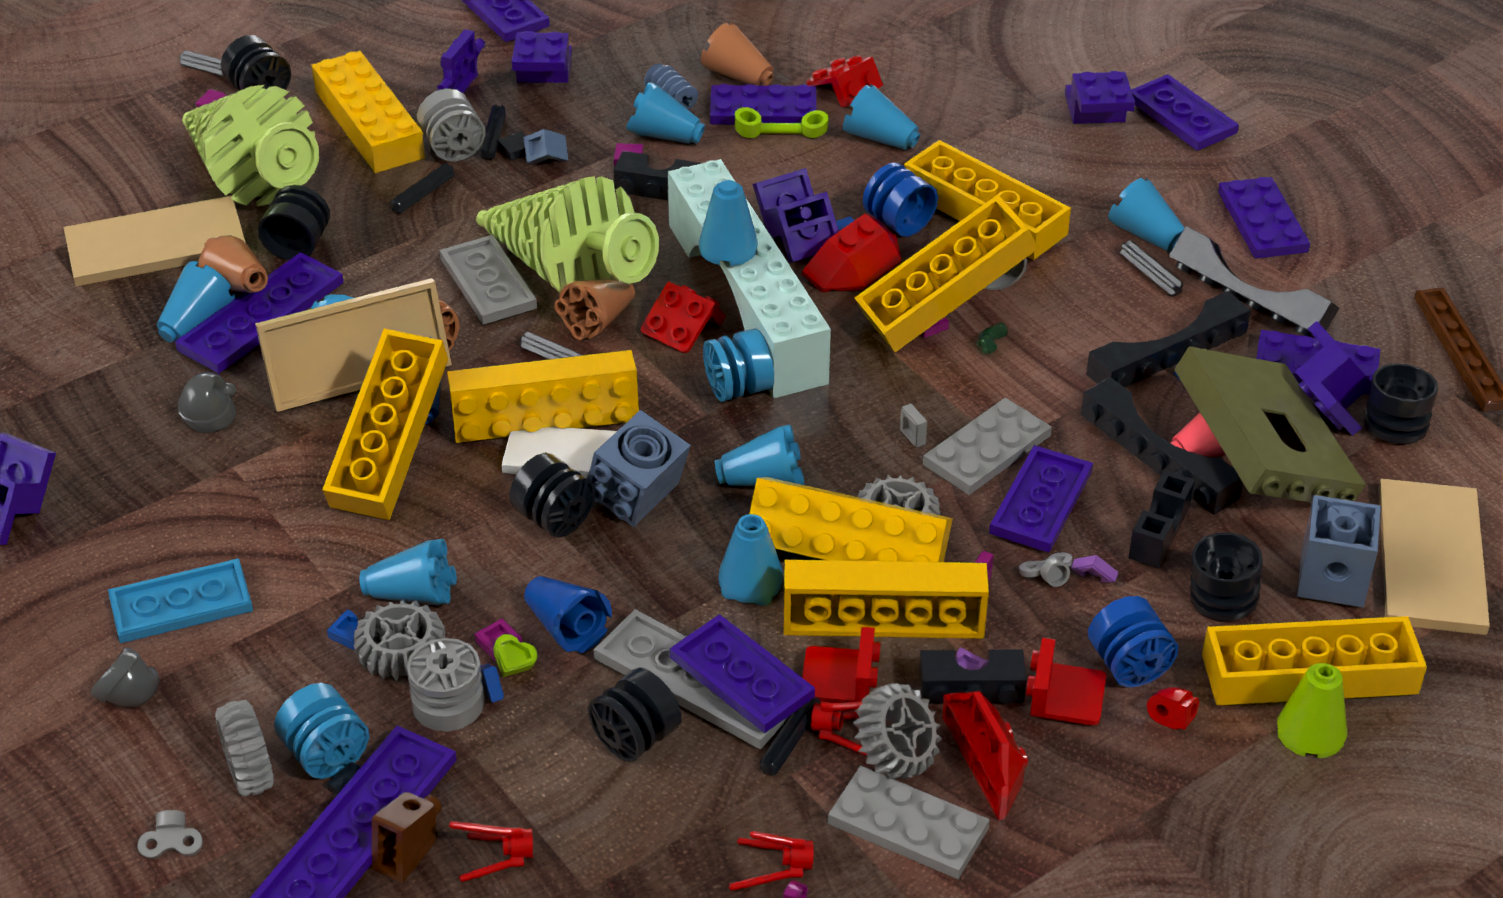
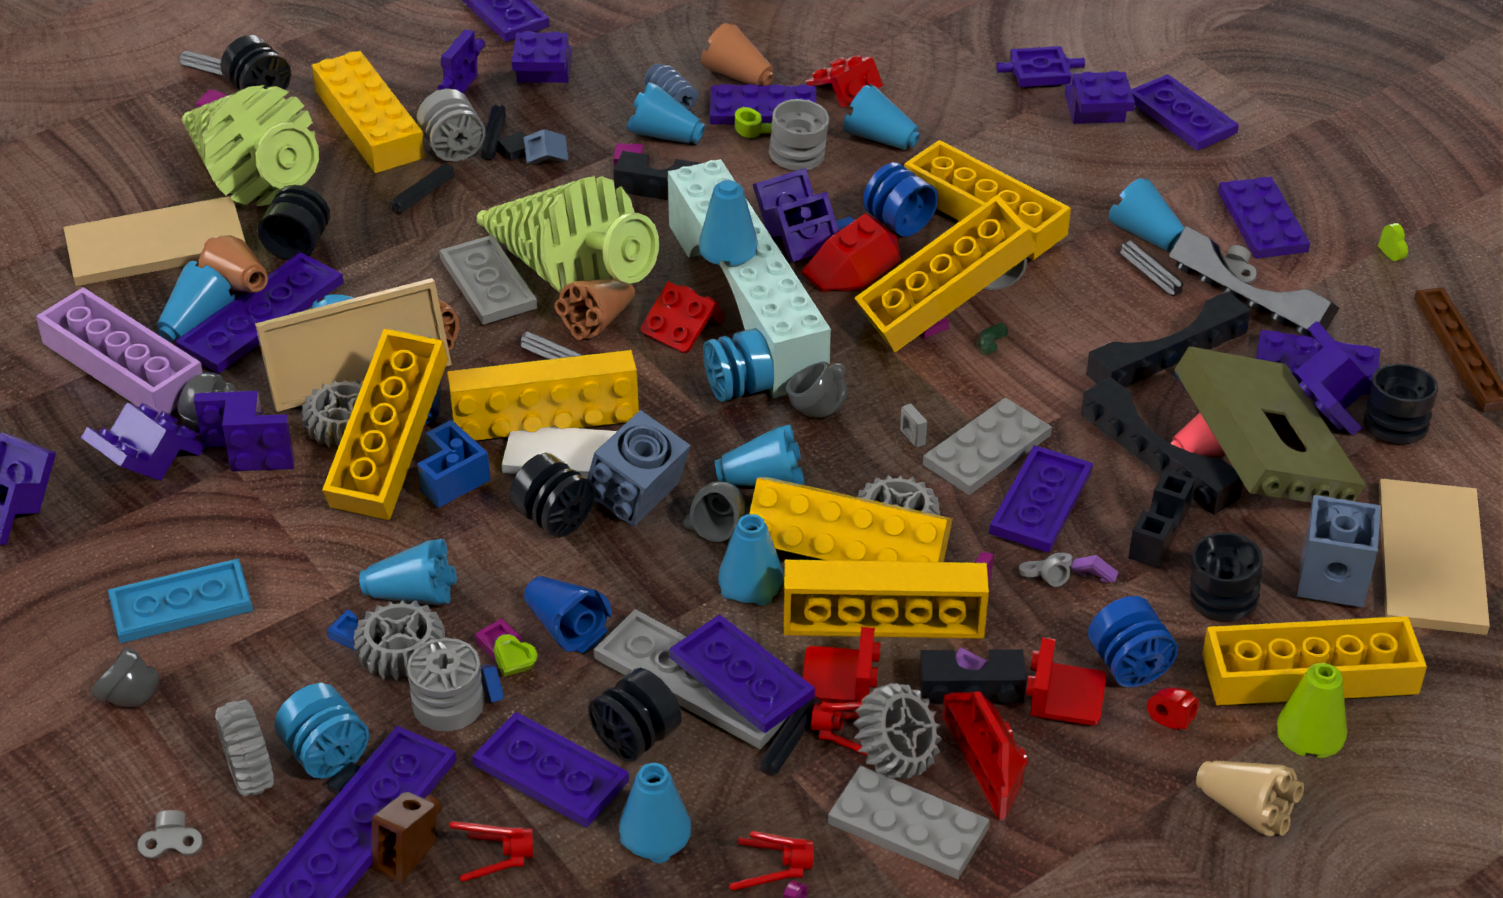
(117, 350): none -> lavender brick
(144, 440): none -> dark purple bracket
(238, 424): none -> dark purple bracket
(329, 410): none -> light grey gear
(453, 464): none -> blue brick
(551, 769): none -> dark purple plate
(654, 816): none -> dark azure cone
(715, 511): none -> dark grey piece
(798, 134): none -> light grey wheel
(818, 389): none -> dark grey piece
(1040, 66): none -> dark purple plate
(1237, 260): none -> light grey piece
(1253, 792): none -> tan cone
(1393, 242): none -> lime tile

